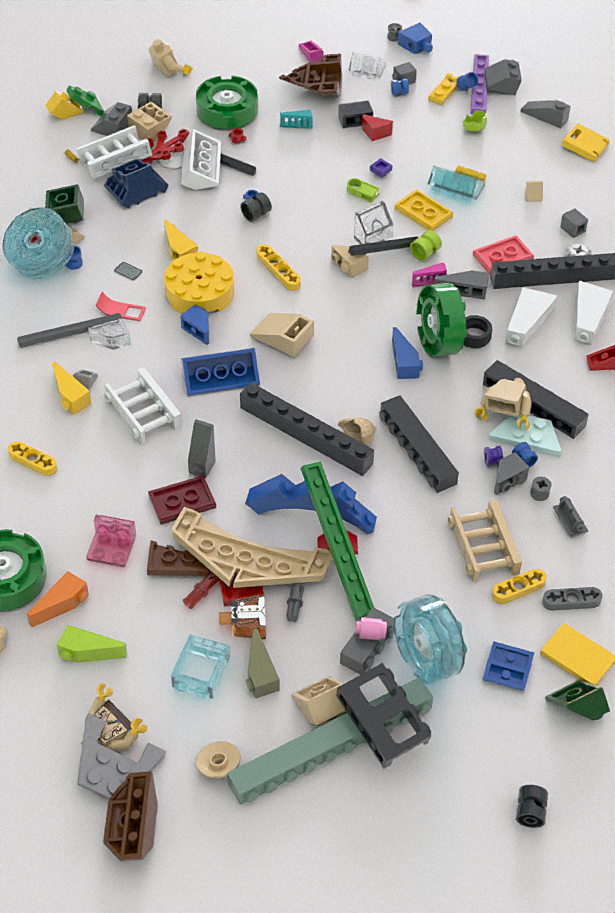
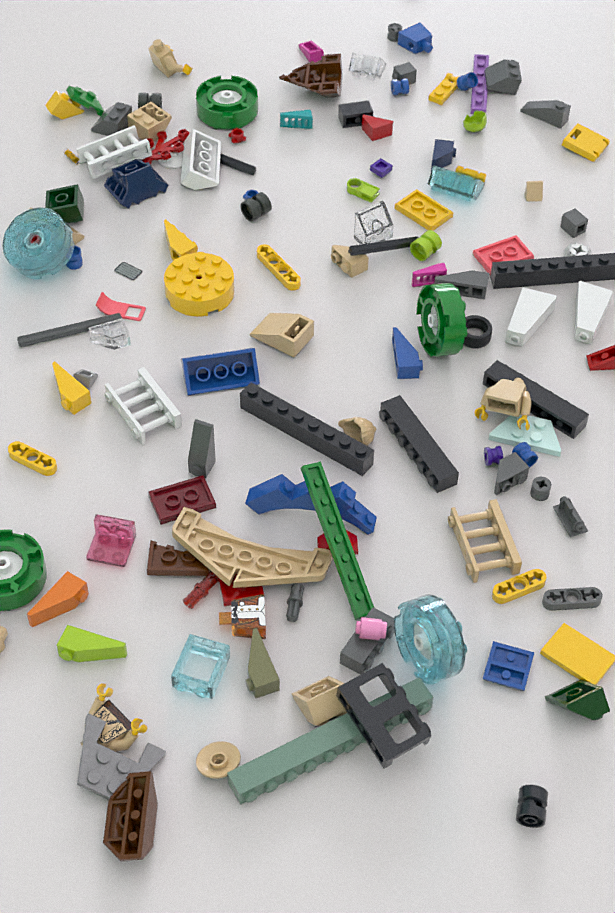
(196, 323): blue slope -> none
(443, 153): none -> dark blue slope

